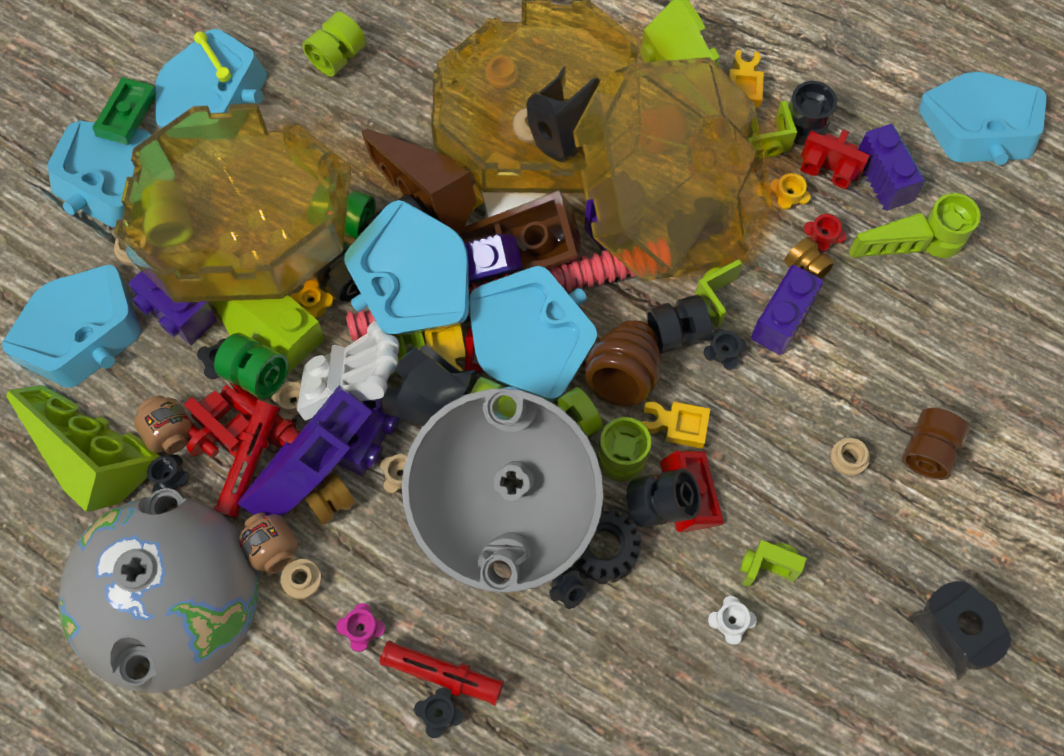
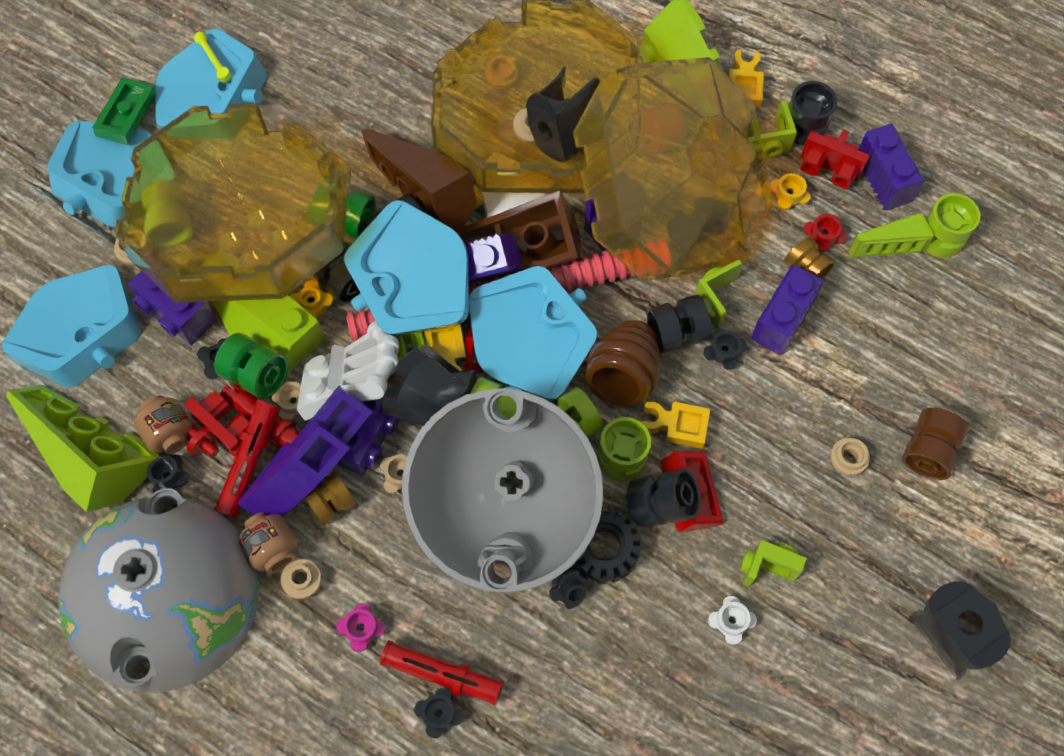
(335, 43): lime wheel -> none
(985, 117): medium azure animal -> none

